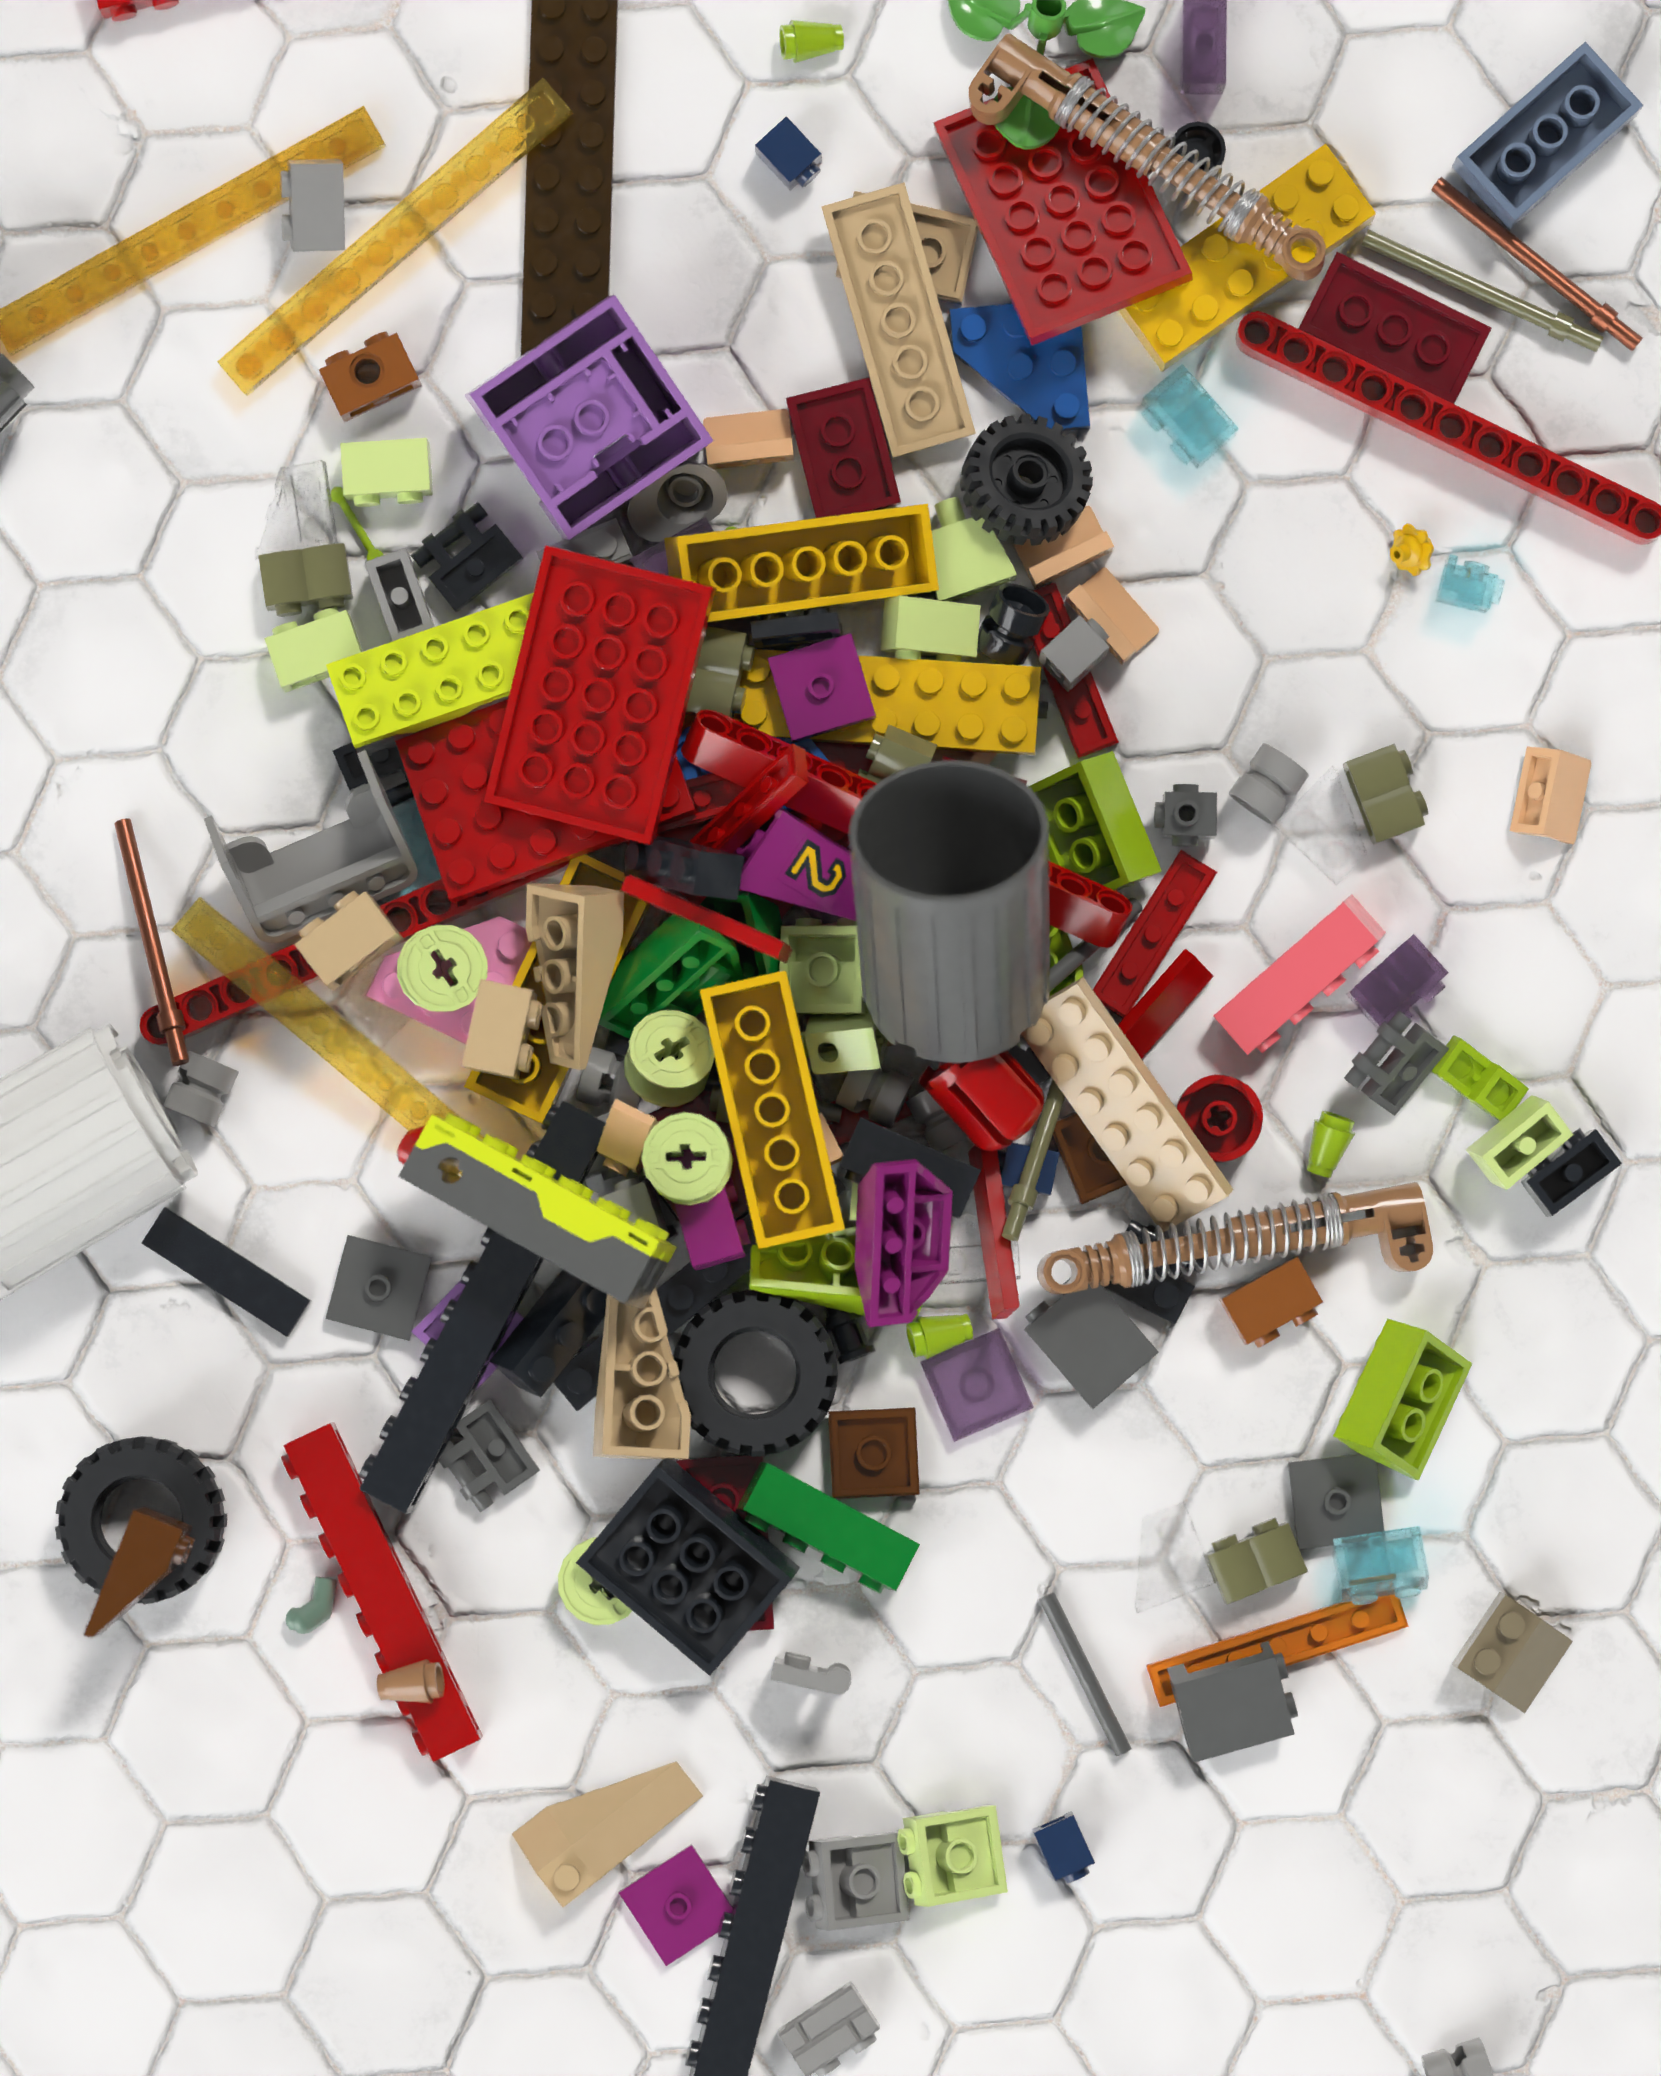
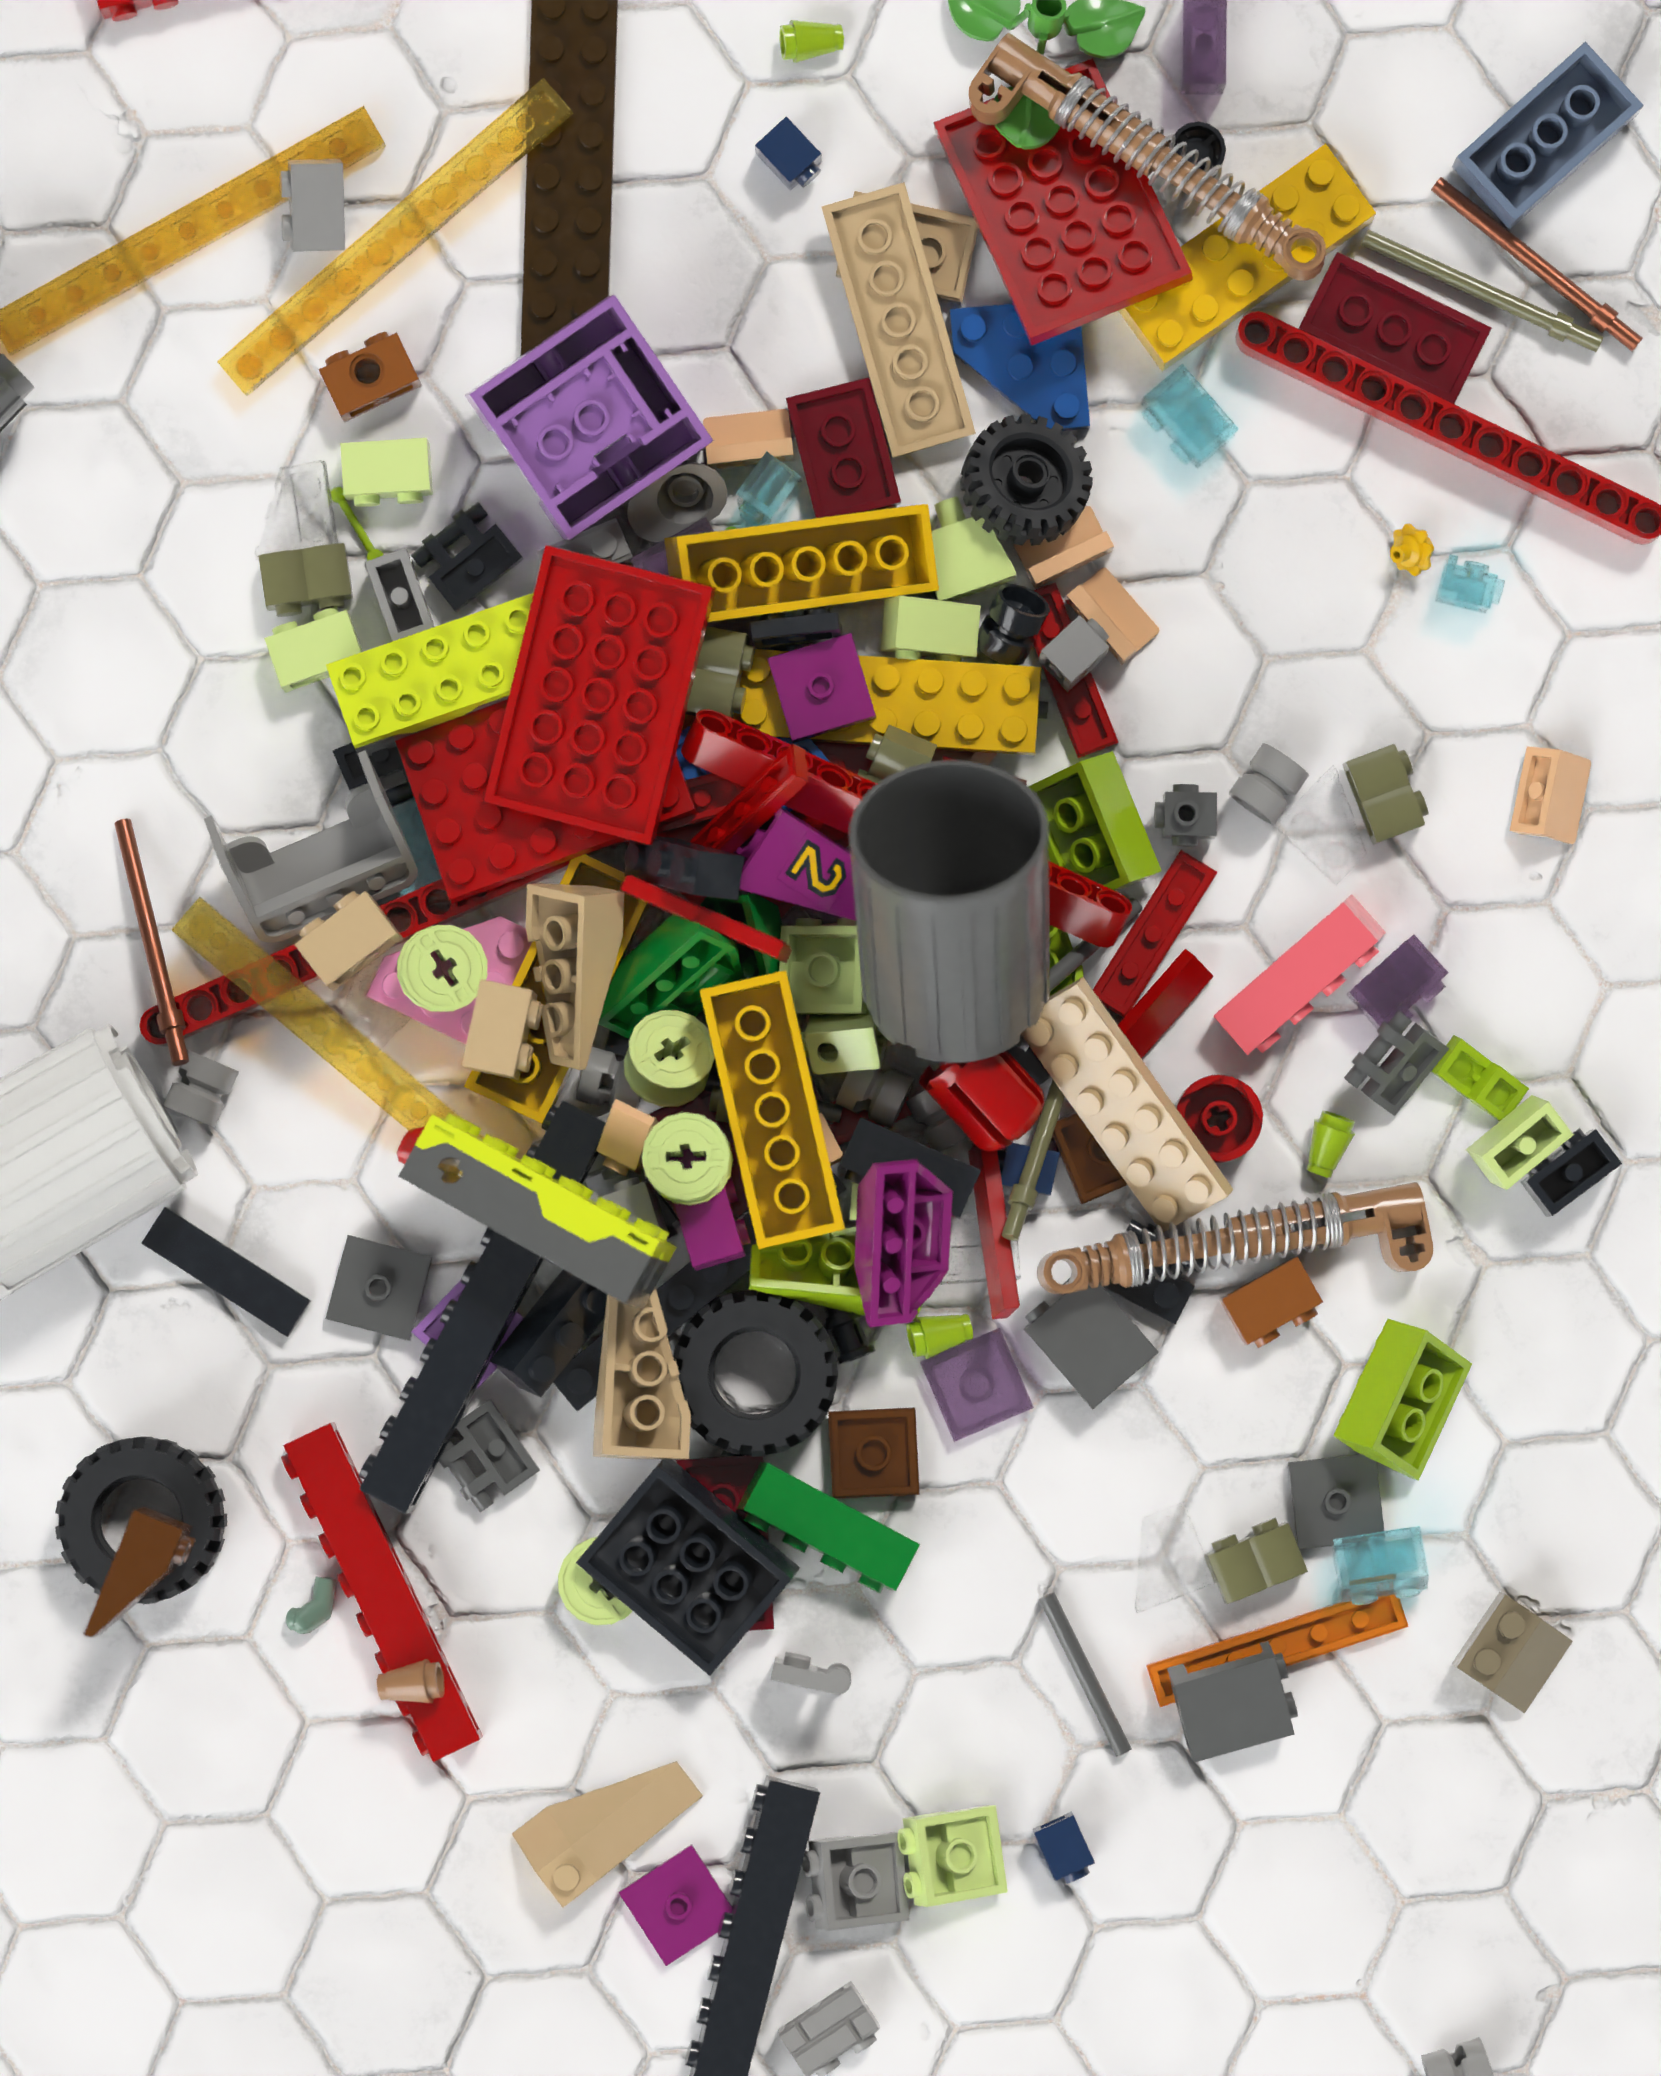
(768, 491): none -> clear light blue brick

